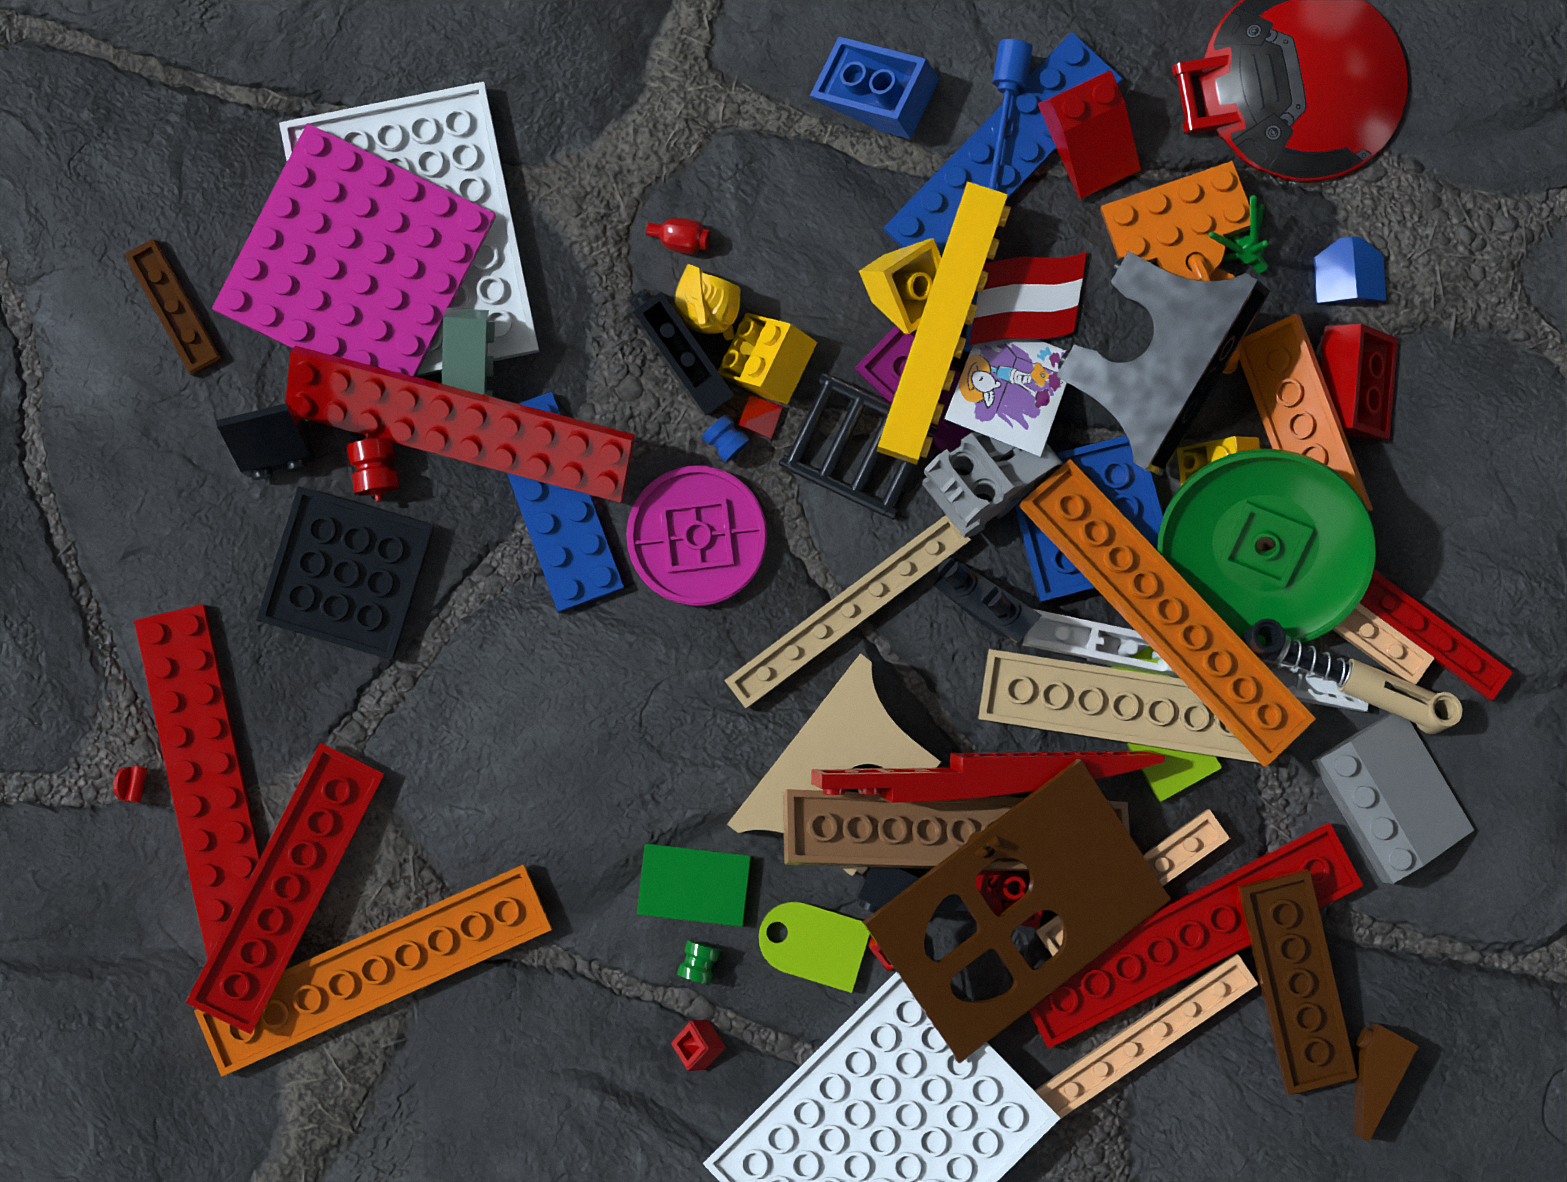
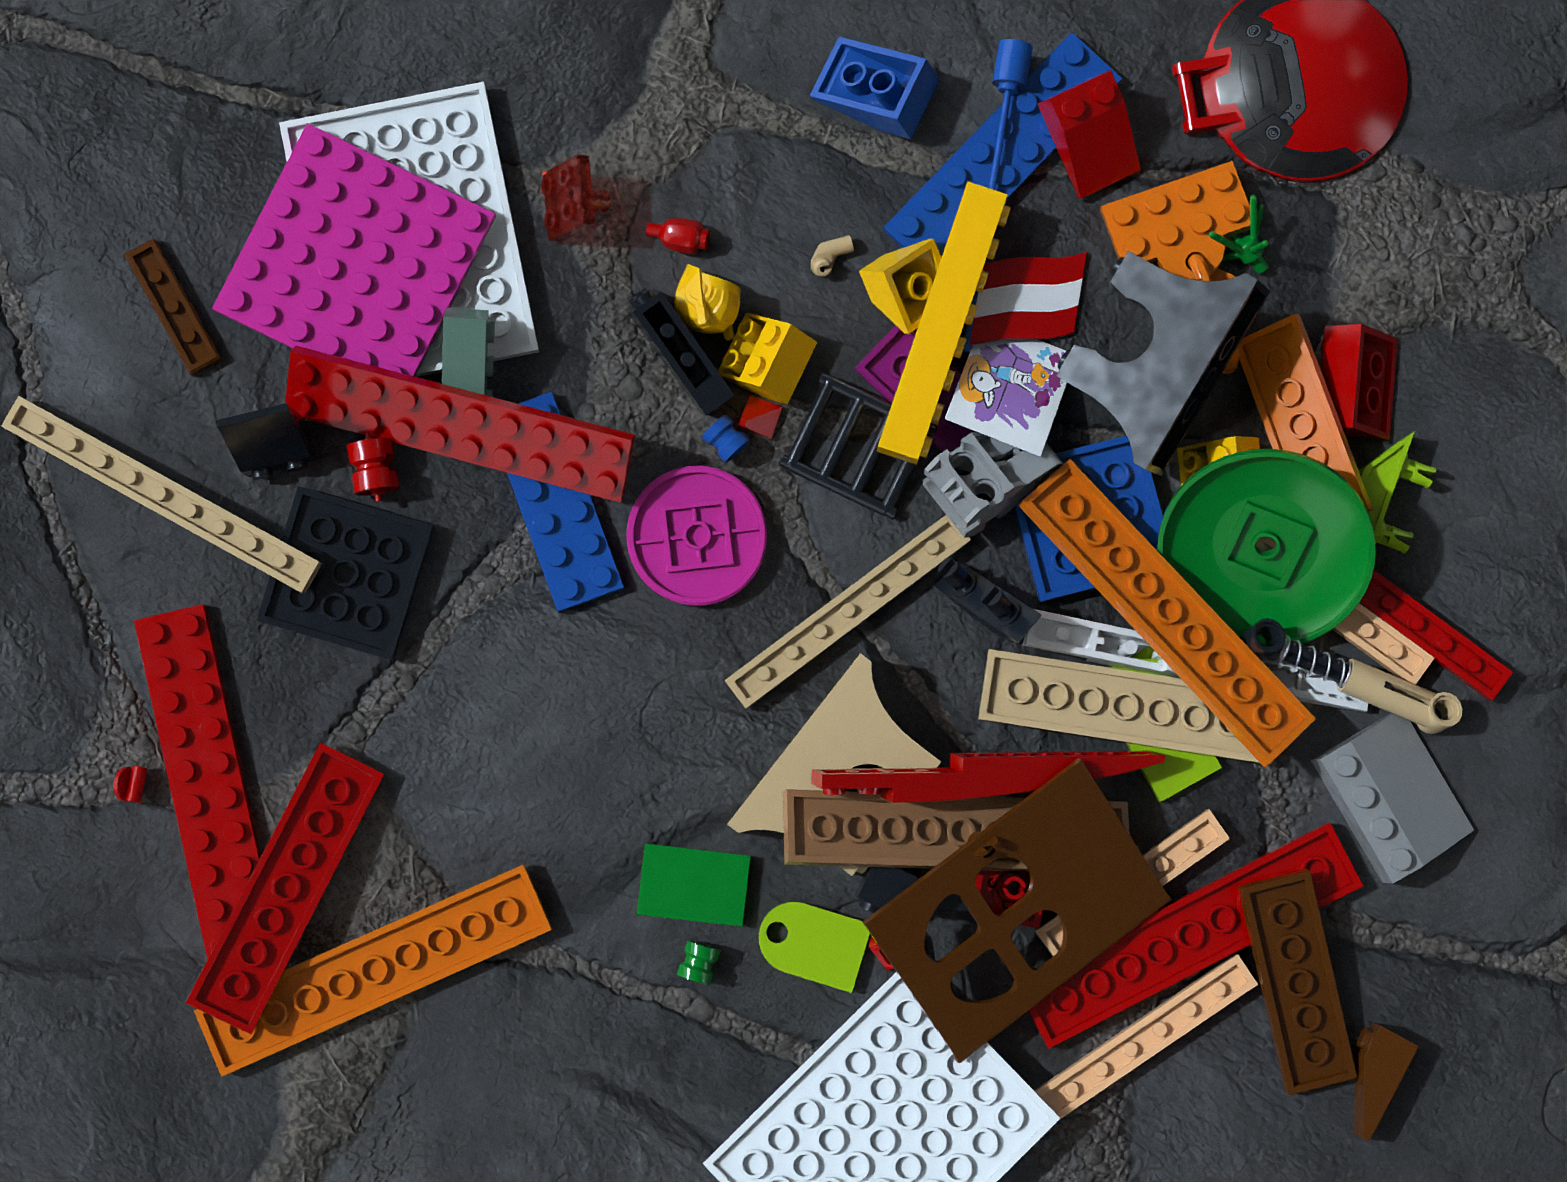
(162, 495): none -> tan plate
(570, 198): none -> clear red plate
(698, 1045): red slope -> none
(827, 252): none -> tan arm
(1349, 273): blue slope -> none
(1380, 480): none -> lime connector

